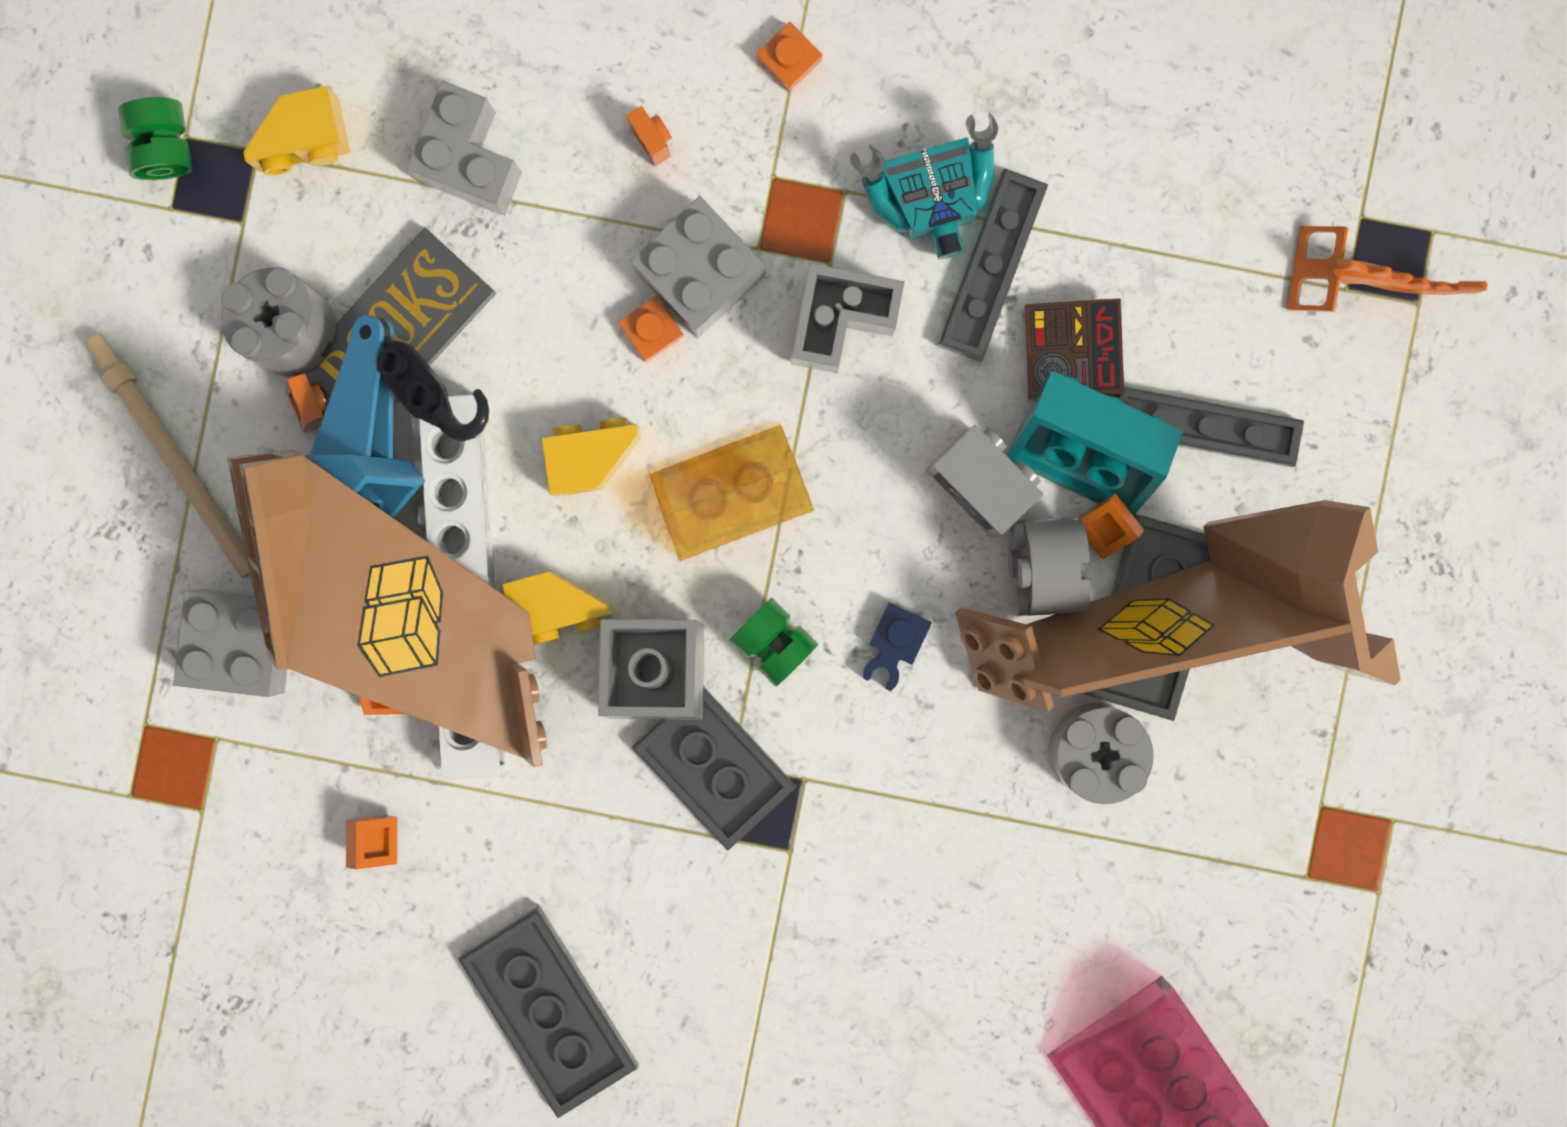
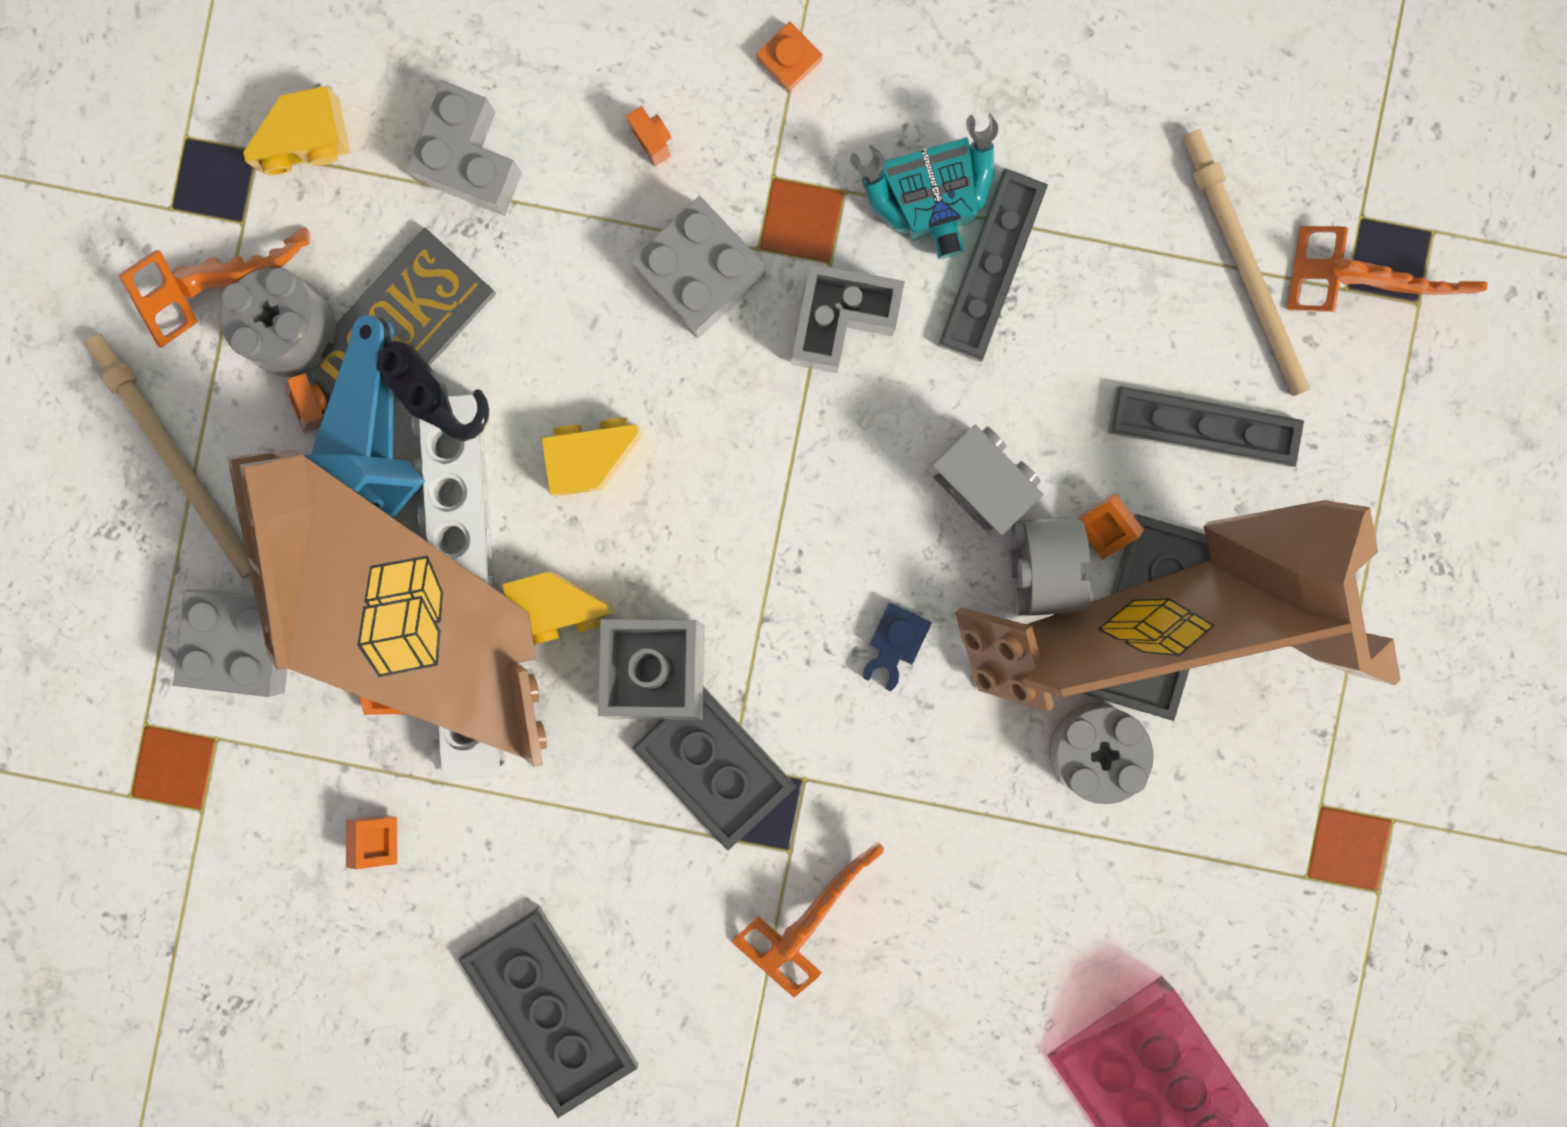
(155, 139): green wheel -> none
(193, 280): none -> orange piece
(651, 329): orange plate -> none
(731, 493): clear yellow slope -> none
(761, 630): green wheel -> none
(787, 946): none -> orange piece
(1076, 342): tile -> none
(1094, 443): teal slope -> none
(1210, 178): none -> tan bar

